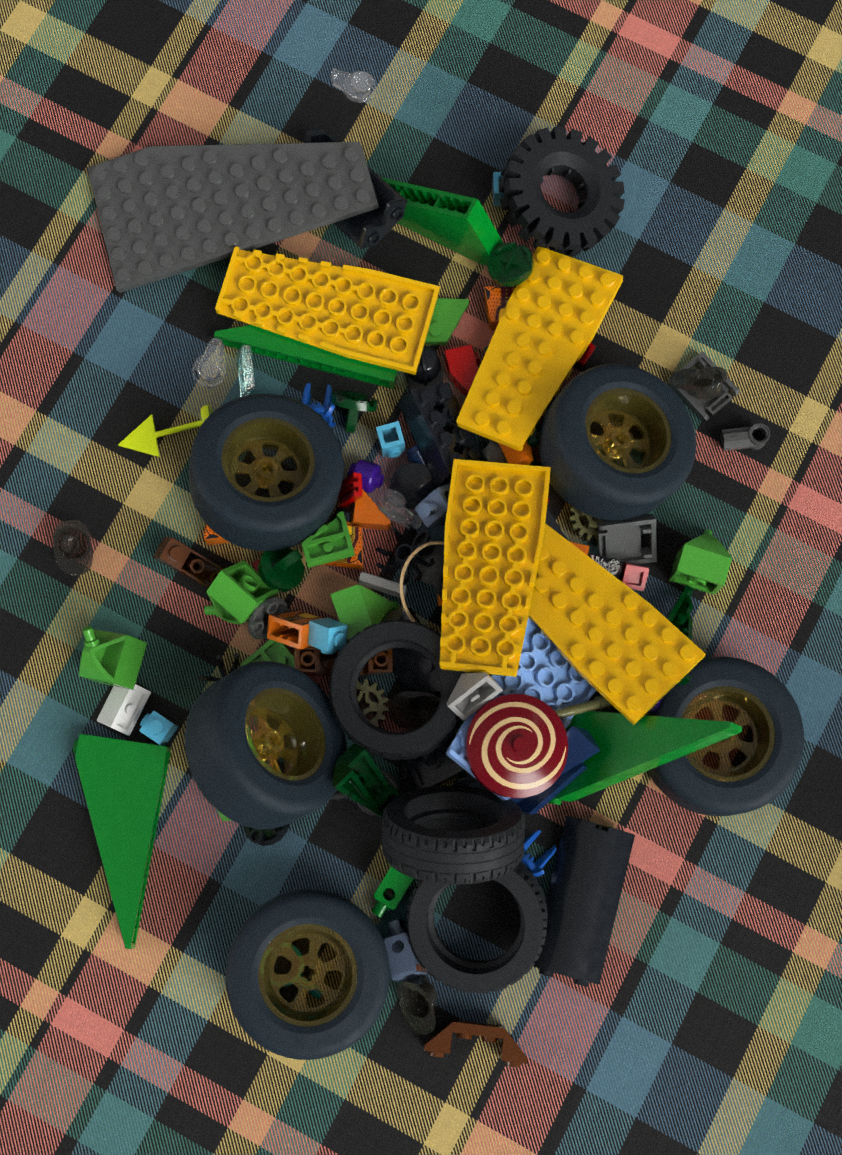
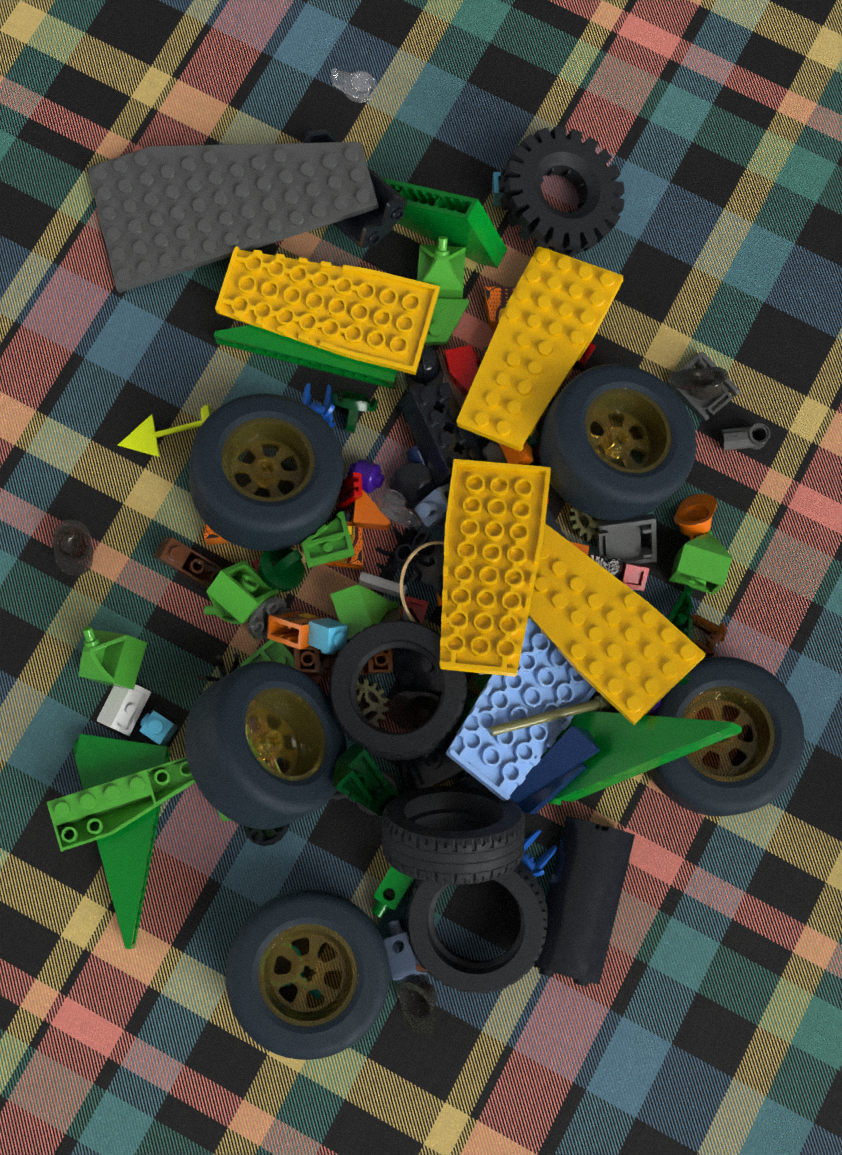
(115, 804): none -> bright green wedge
(211, 365): clear piece -> none
(245, 370): clear light blue tile -> none
(390, 439): medium azure brick -> none
(419, 607): none -> red plate
(441, 1040): reddish brown slope -> none
(443, 267): none -> bright green piece
(472, 693): light grey slope -> none
(510, 264): dark green tile -> none
(516, 746): dark red dish -> none
(695, 515): none -> orange piece
(716, 633): none -> reddish brown piece

